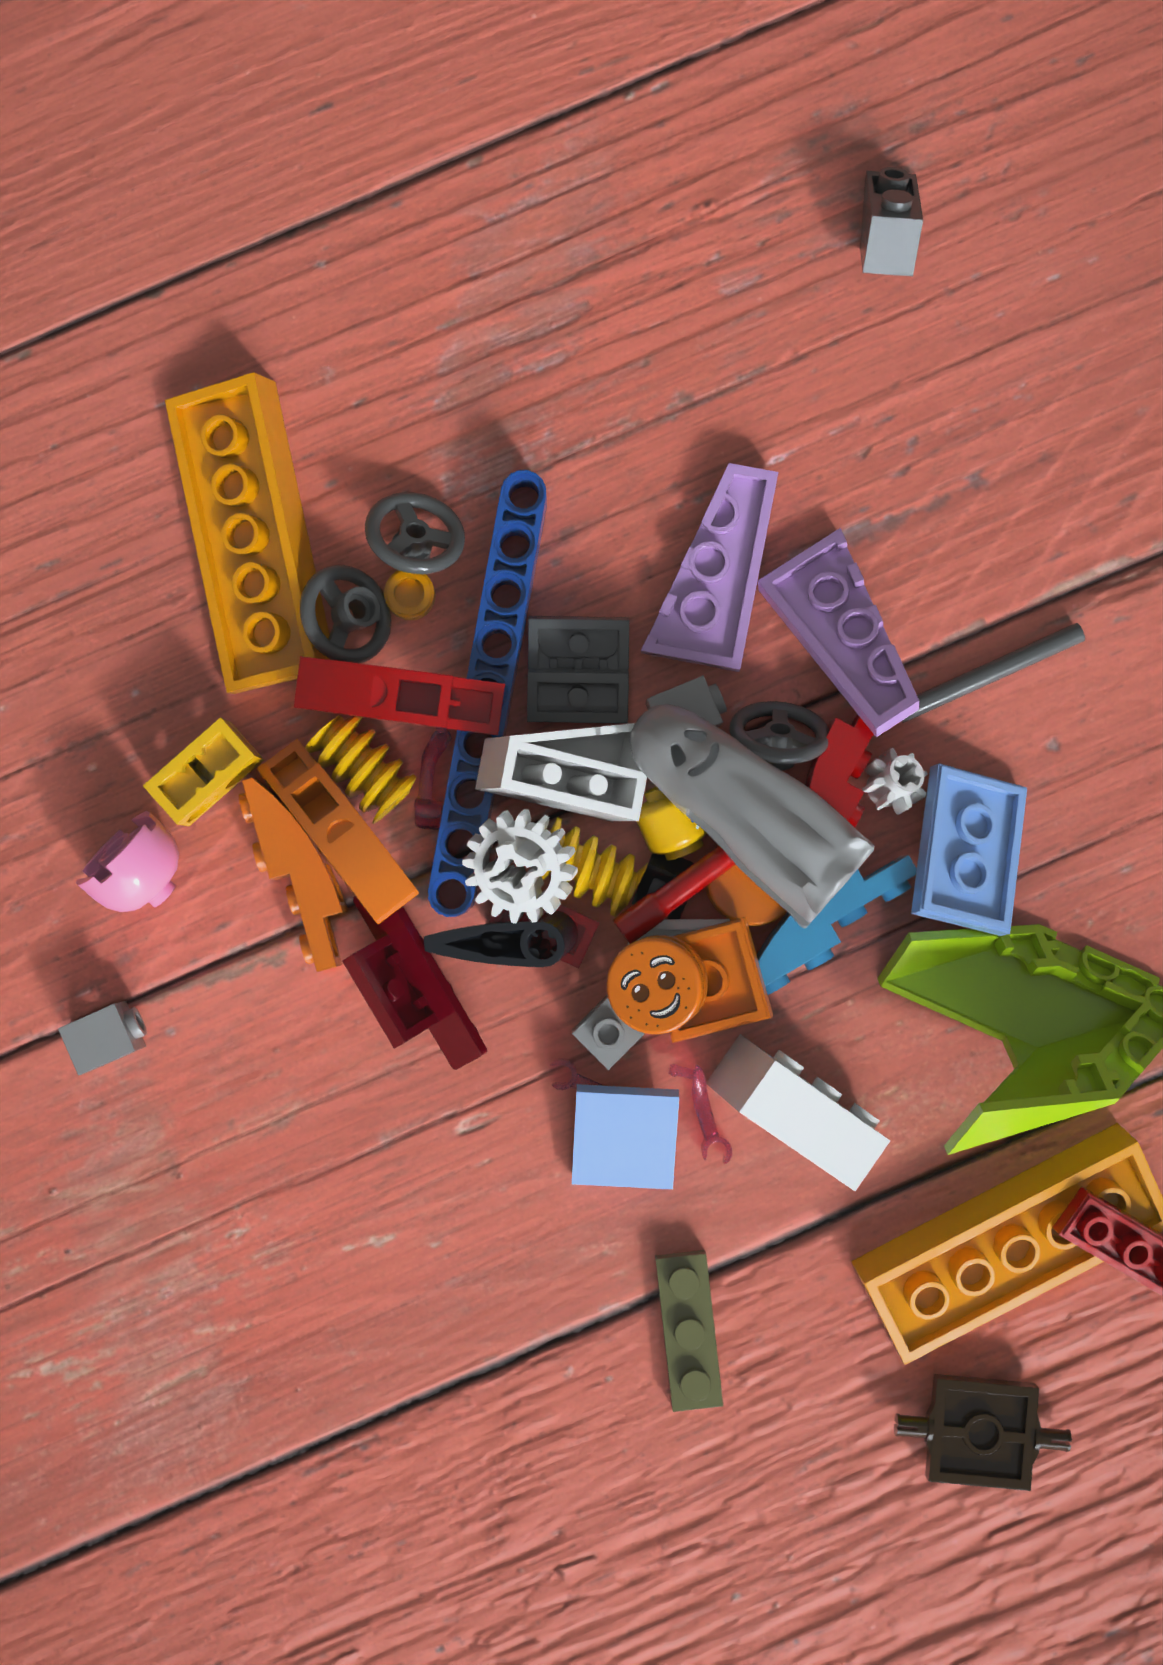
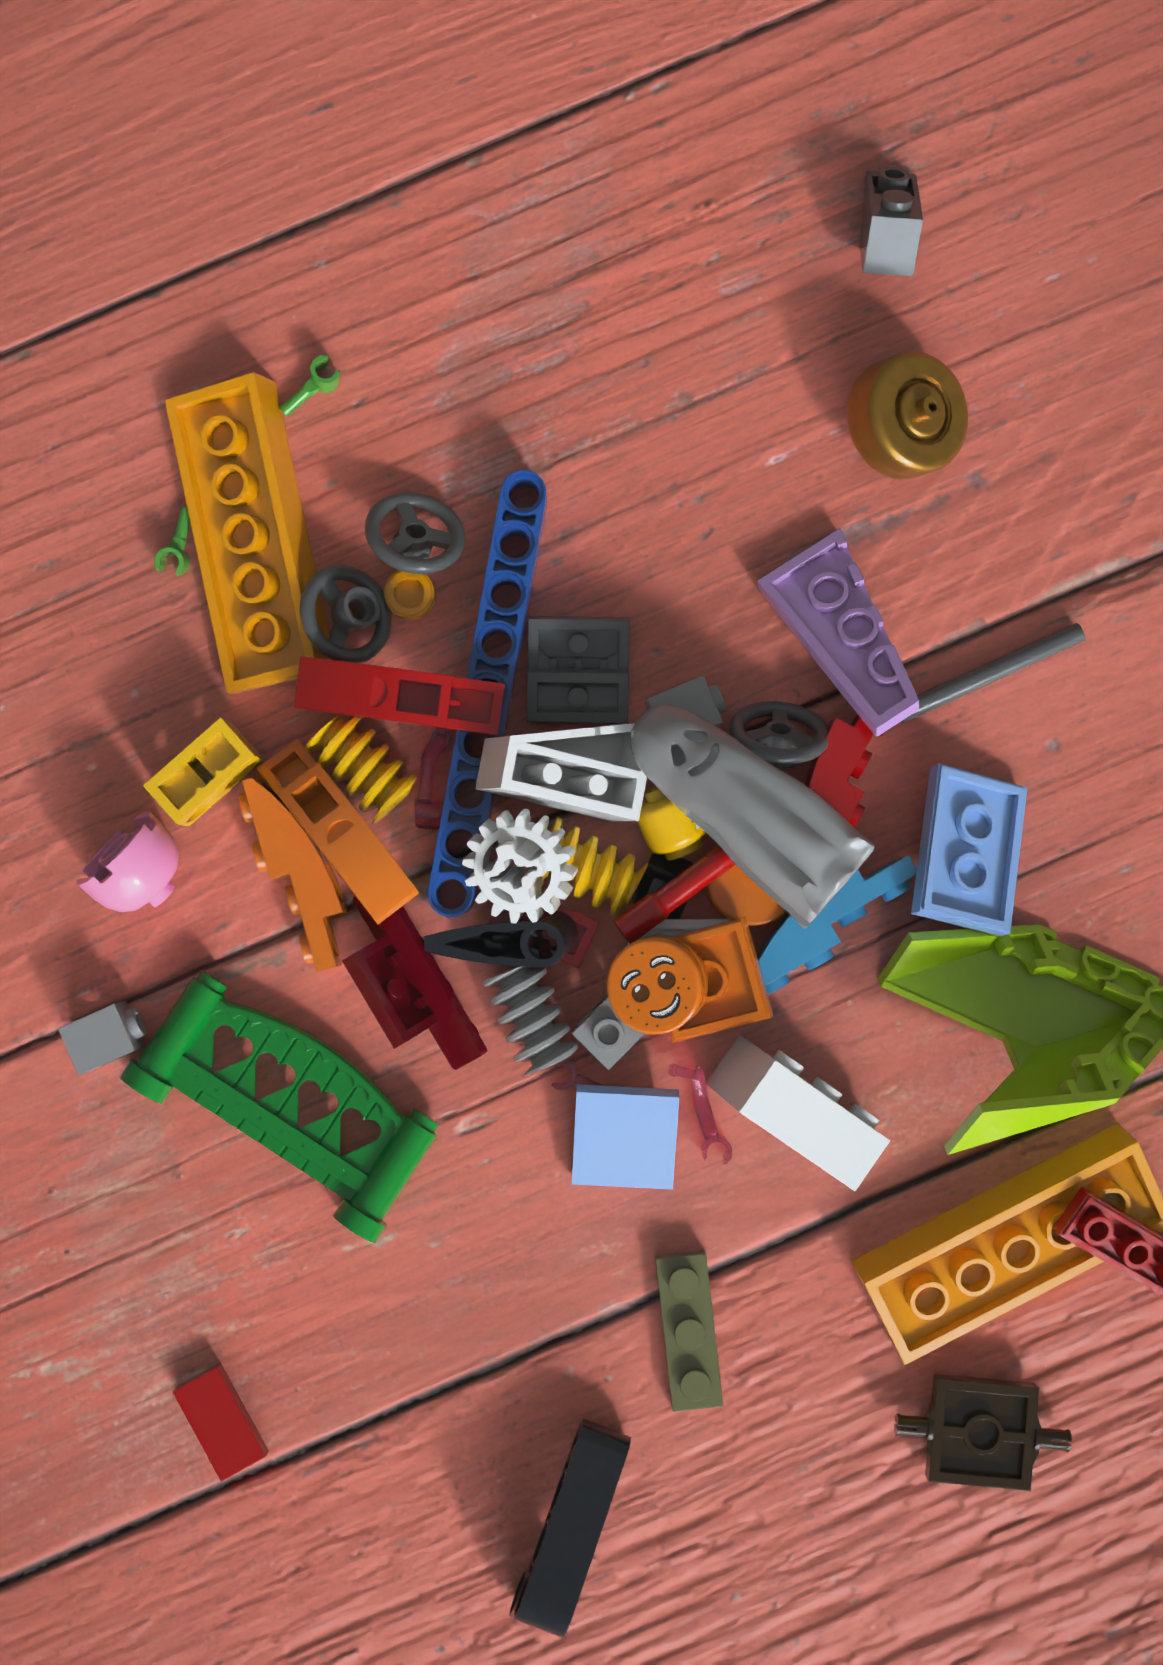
(176, 546): none -> bright green hand
(184, 1059): none -> green piece
(220, 1422): none -> red tile
(312, 385): none -> bright green hand
(531, 1017): none -> light grey piece
(571, 1529): none -> black beam
(716, 585): lavender wing -> none
(895, 781): white gear -> none
(907, 415): none -> pearl gold wheel

